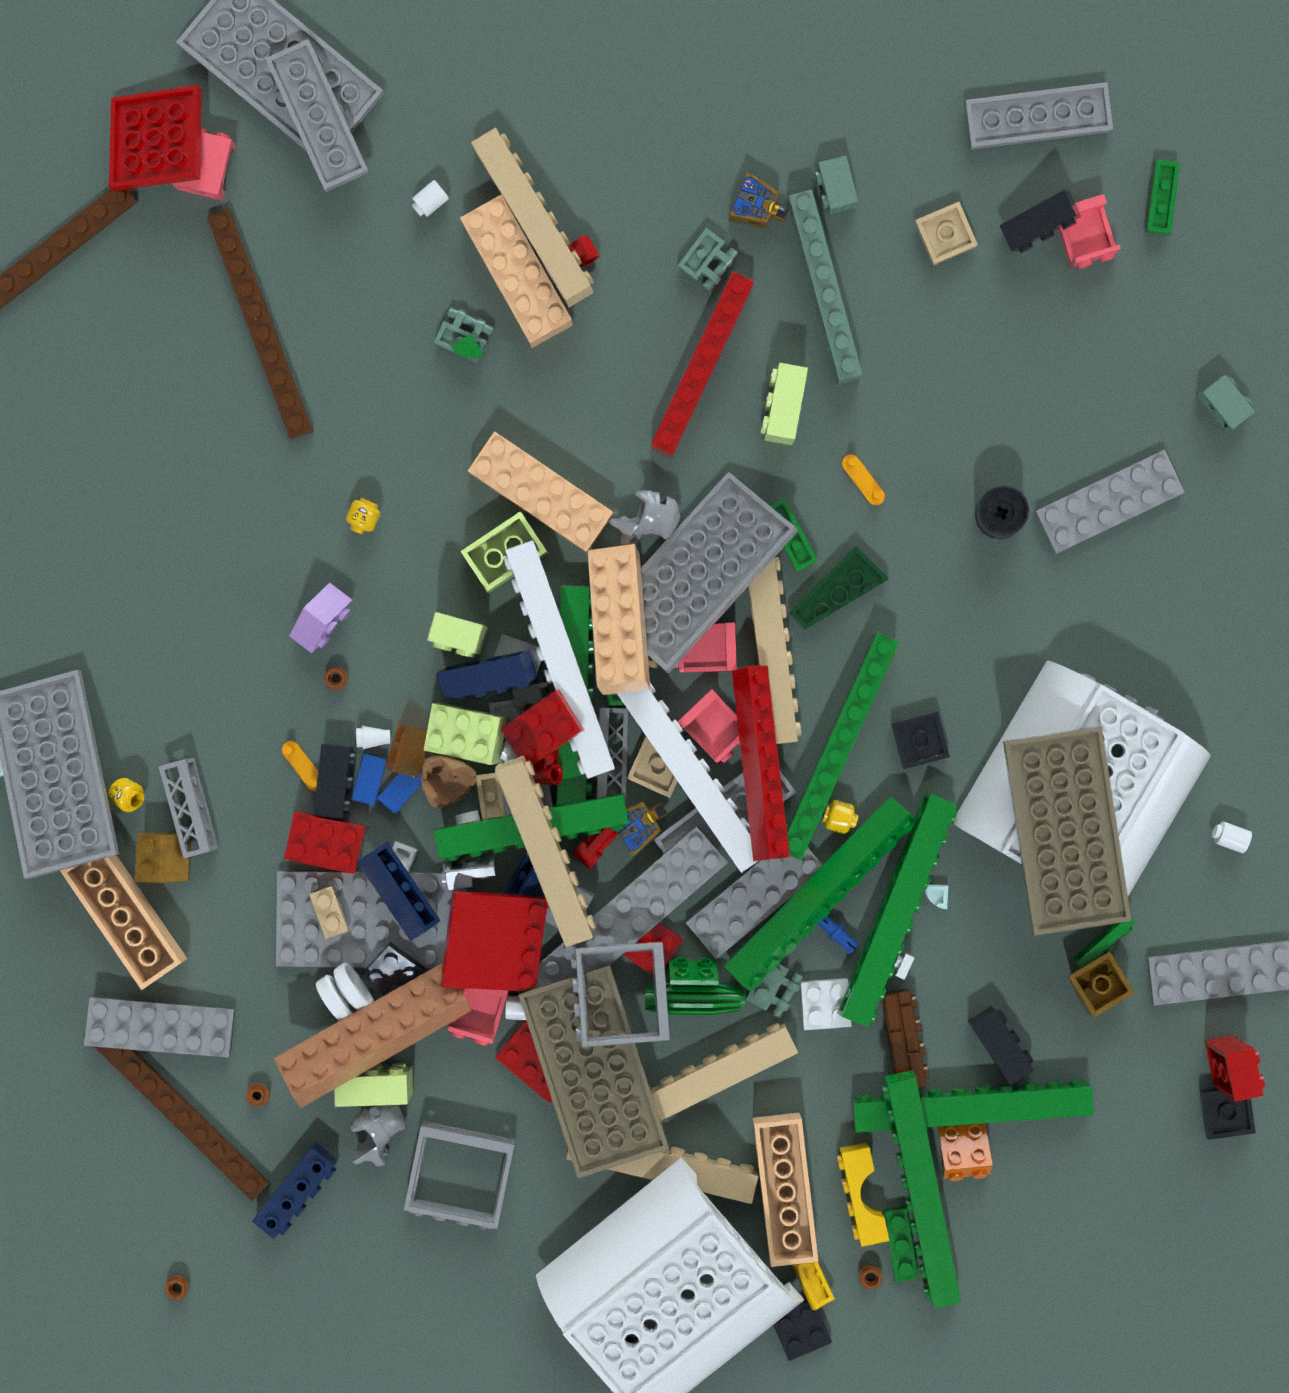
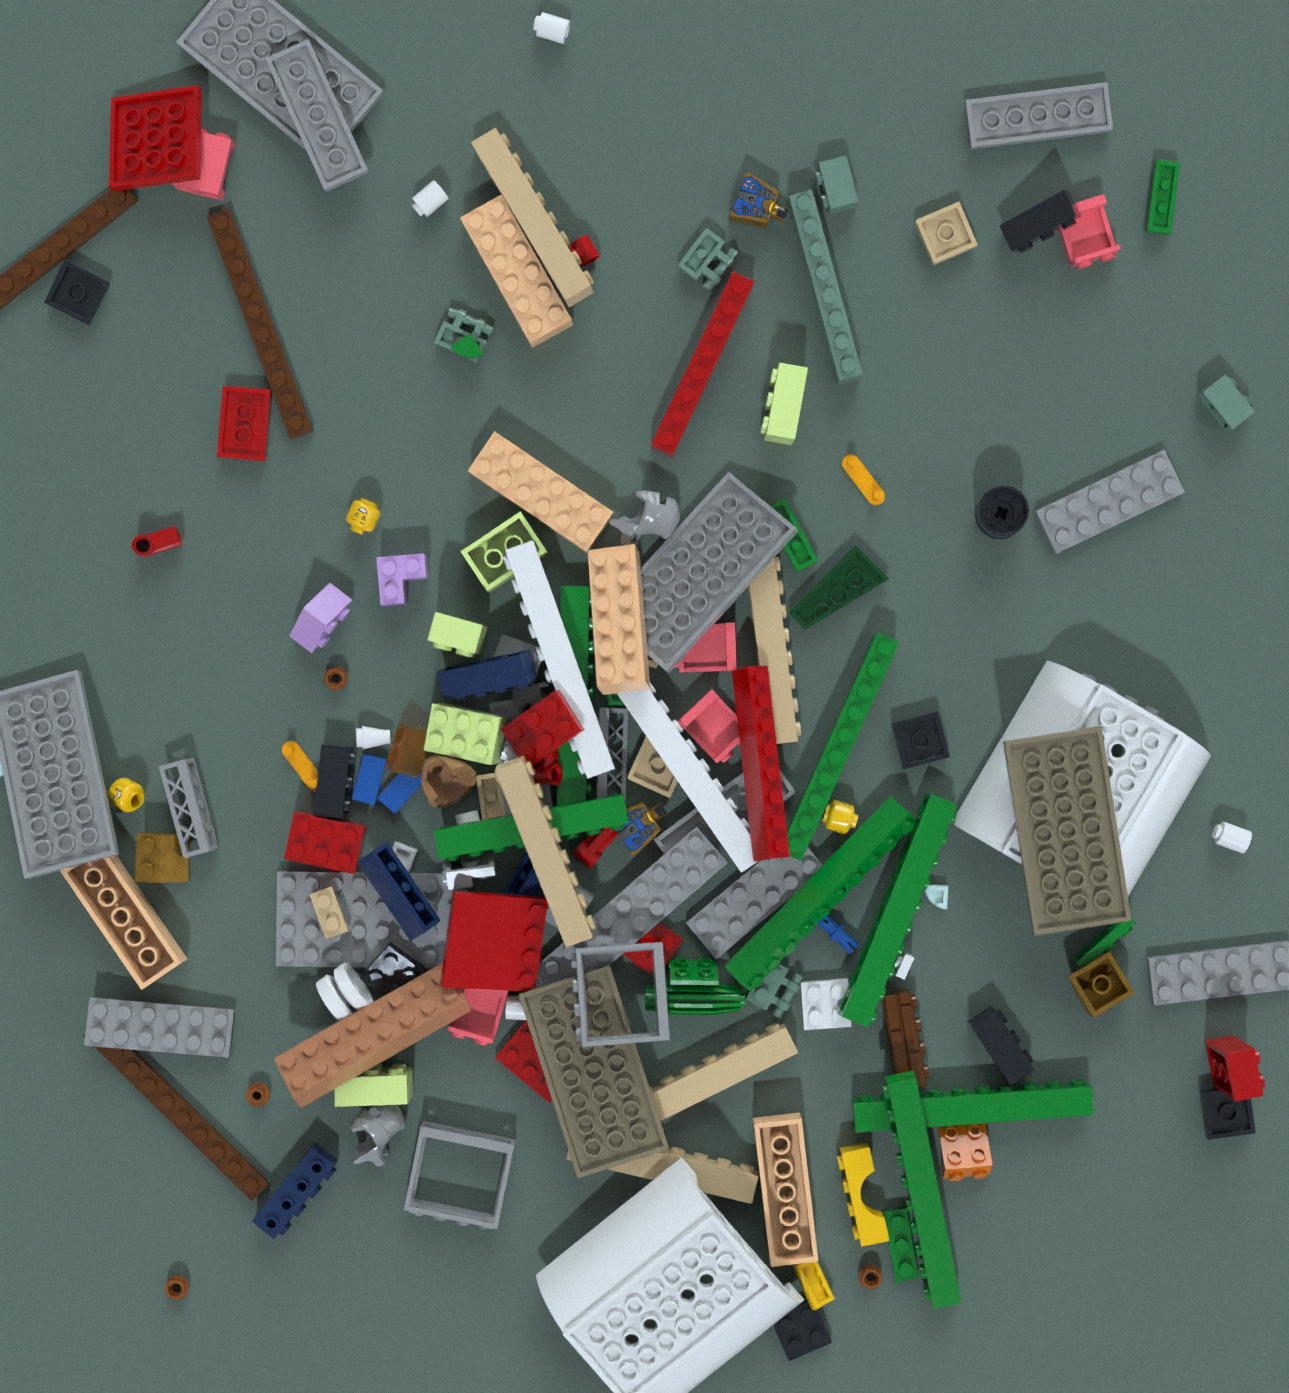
(77, 292): none -> black plate
(159, 541): none -> red piece
(244, 423): none -> red plate
(393, 574): none -> lavender brick
(552, 27): none -> white brick

